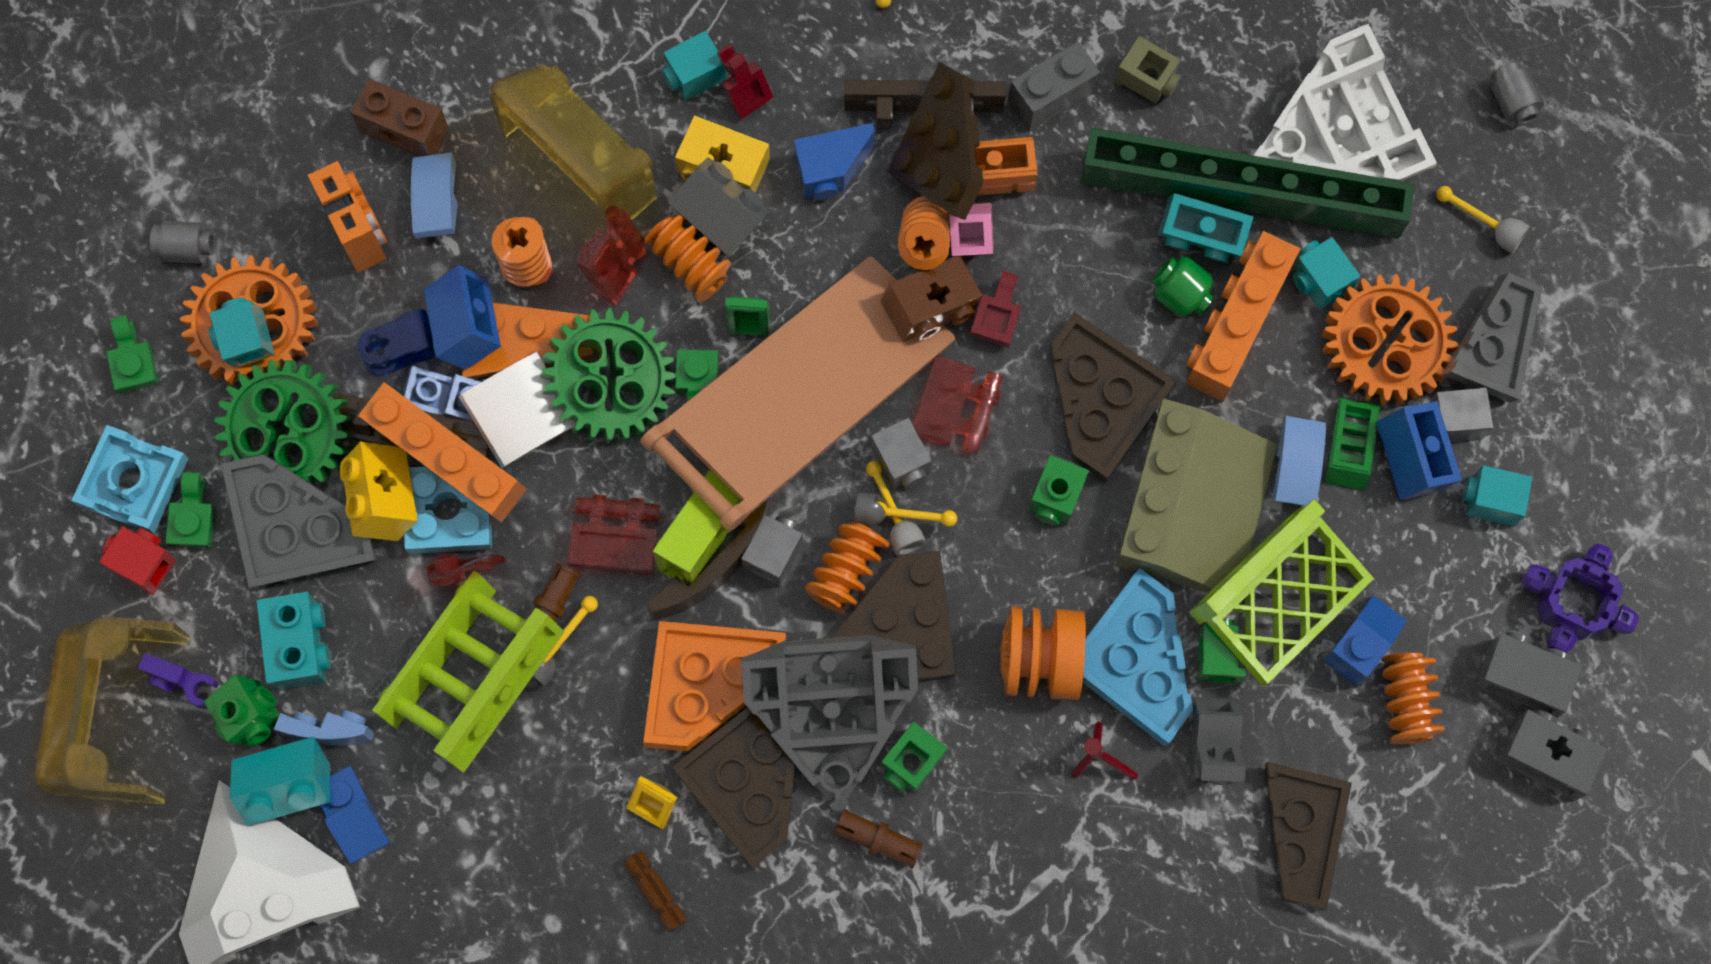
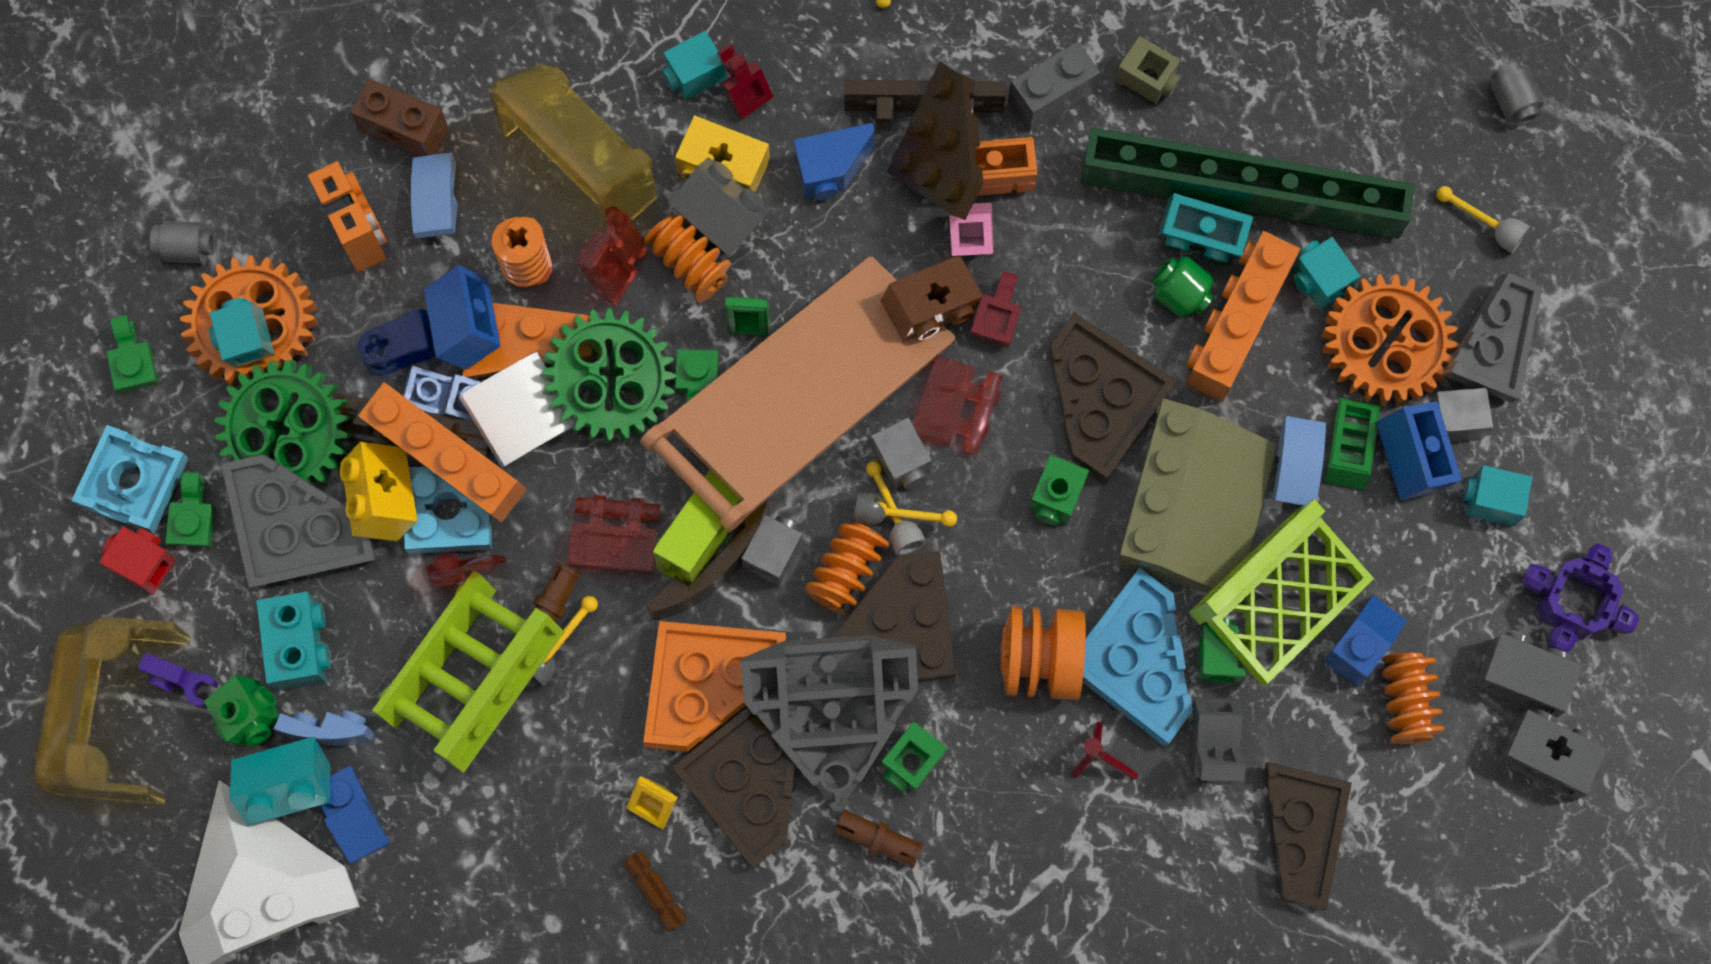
(924, 234): orange piece -> none
(1349, 116): white wedge -> none

